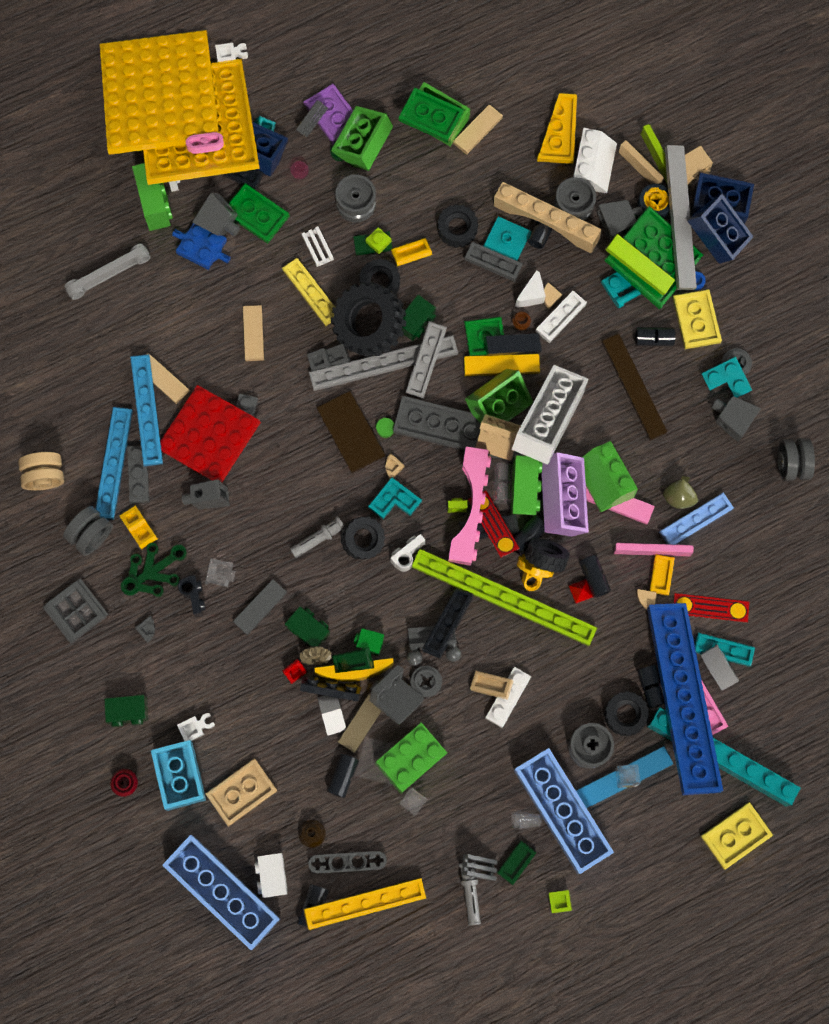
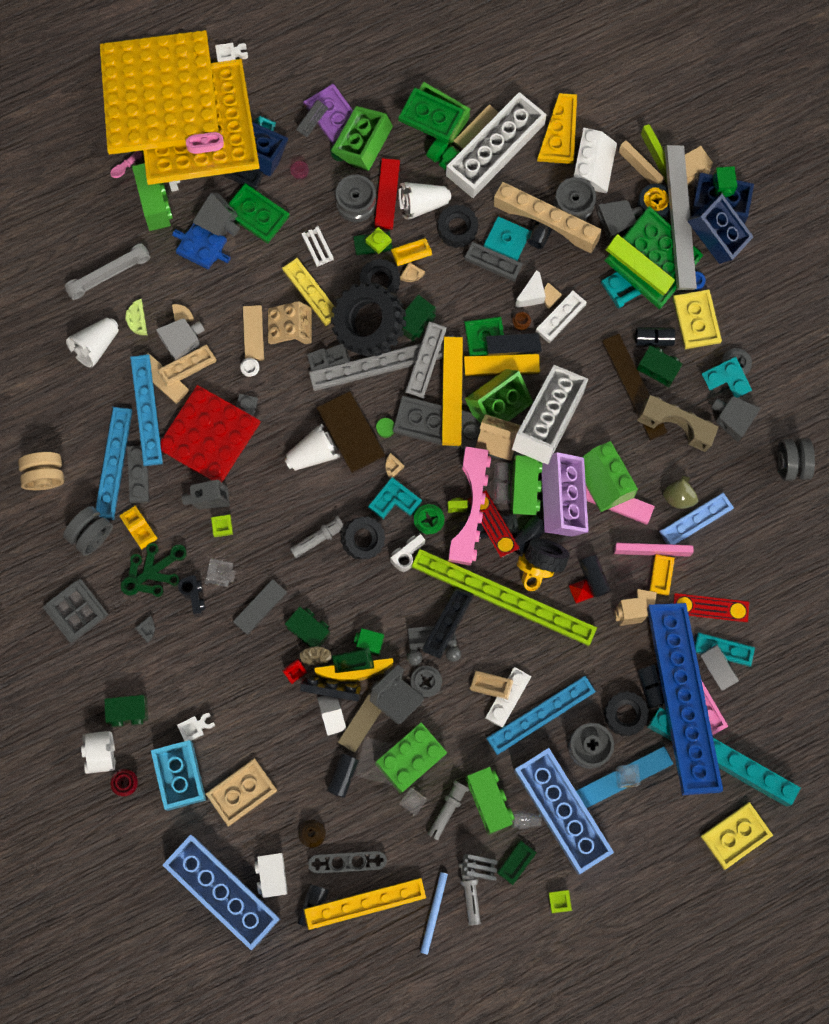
(93, 341): none -> white cone
(99, 752): none -> white brick
(119, 170): none -> bright pink piece
(136, 318): none -> yellowish green tile
(180, 337): none -> light grey torso
(182, 312): none -> tan tile
(186, 365): none -> tan tile
(222, 526): none -> lime plate
(249, 367): none -> white plate
(290, 323): none -> tan bracket
(312, 450): none -> white cone
(387, 194): none -> red tile
(411, 273): none -> tan tile
(421, 198): none -> white cone
(432, 511): none -> green gear
(434, 913): none -> light blue bar
(442, 153): none -> green wheel
(452, 391): none -> yellow tile
(452, 800): none -> light grey pin
(489, 800): none -> bright green brick
(495, 145): none -> white brick
(540, 715): none -> dark azure tile
(631, 611): none -> tan brick
(660, 366): none -> dark green brick
(698, 431): none -> dark tan arch
(725, 181): none -> green brick

